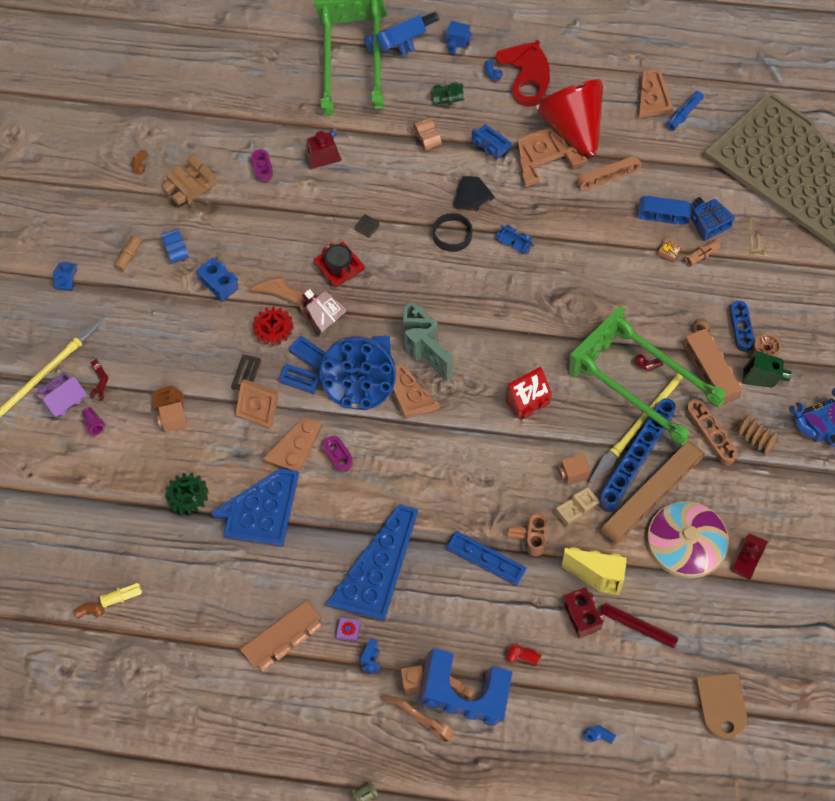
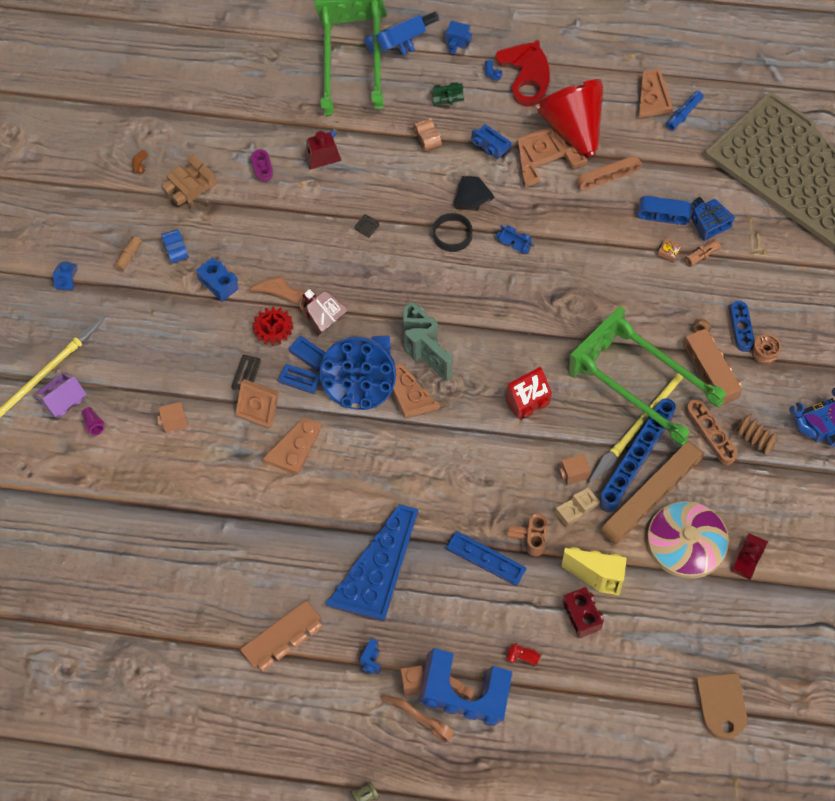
(89, 607): dark orange arm -> none
(103, 379): dark red arm -> none
(120, 595): light yellow axle -> none
(167, 396): dark orange bracket -> none
(186, 501): dark green gear -> none
(262, 510): blue wing -> none
(338, 263): piece -> none
(338, 455): magenta plate -> none
(348, 629): medium lavender tile -> none
(598, 732): blue arm -> none
(639, 625): dark red axle -> none
(647, 365): dark red arm -> none
(765, 370): dark green torso -> none

